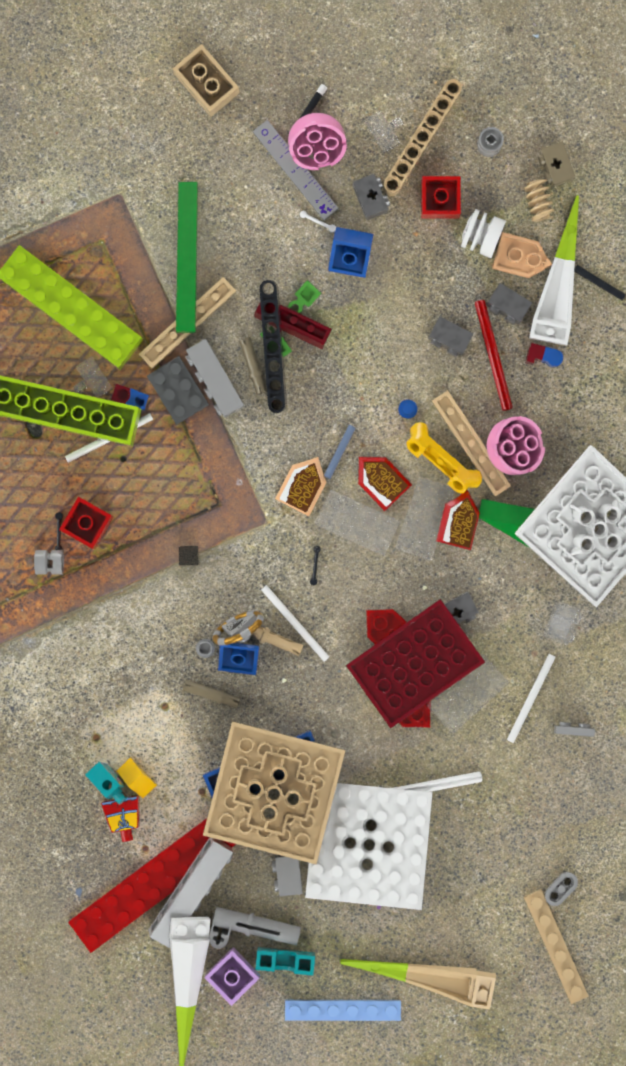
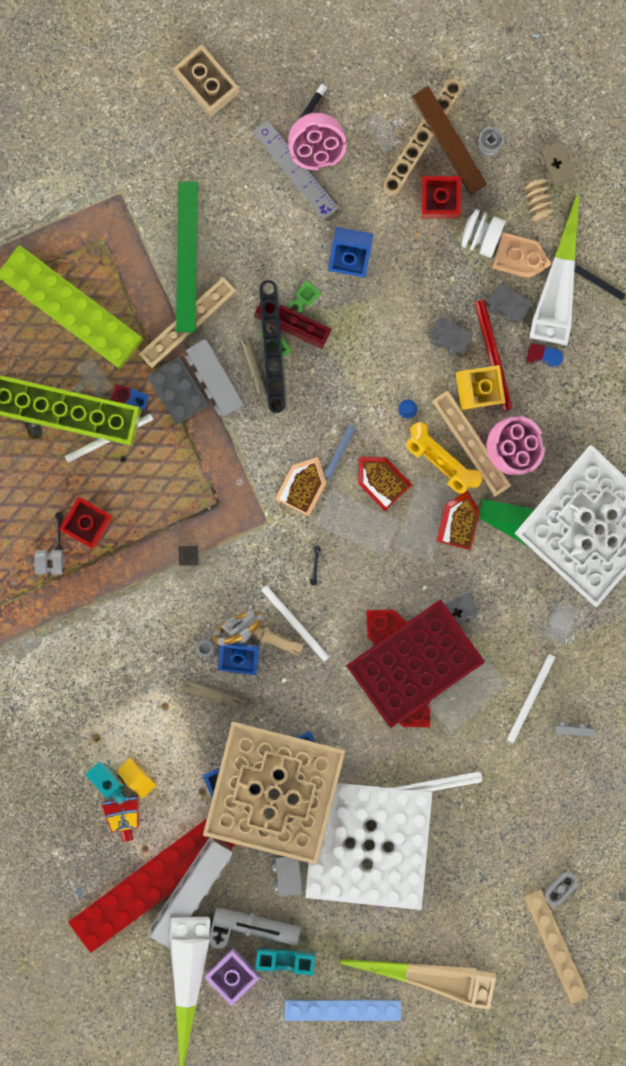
(332, 228): white hinge -> none
(370, 207): flat silver brick -> none
(449, 140): none -> reddish brown tile
(480, 387): none -> yellow slope

